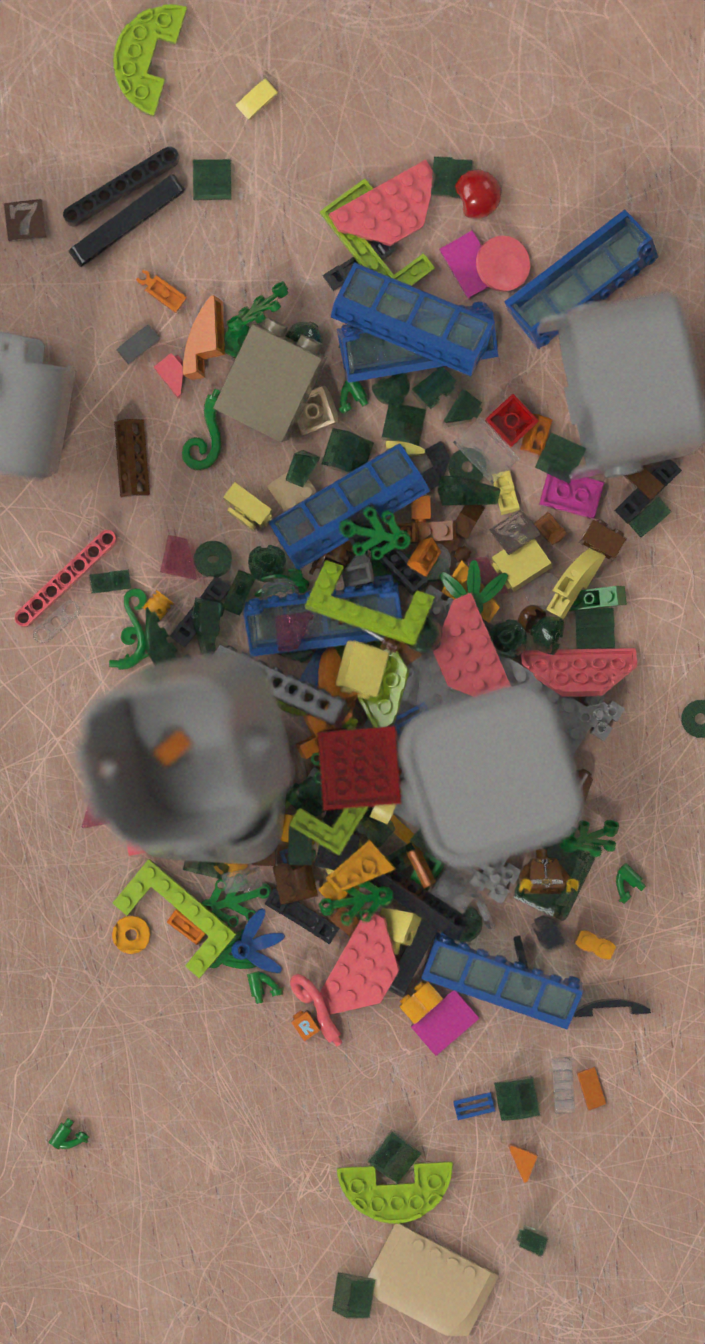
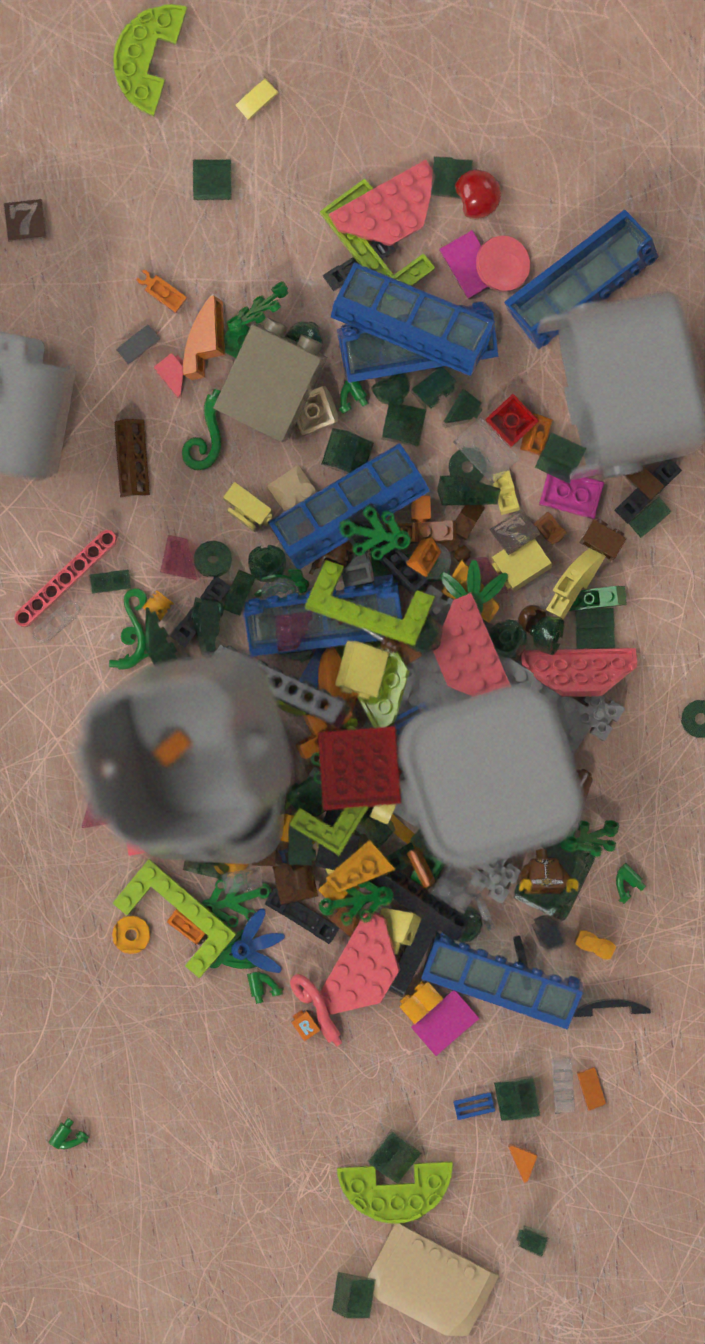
(127, 220): black beam -> none
(131, 185): black beam -> none
(301, 467): clear green slope -> none
(411, 449): light yellow slope -> none
(439, 459): black tile -> none

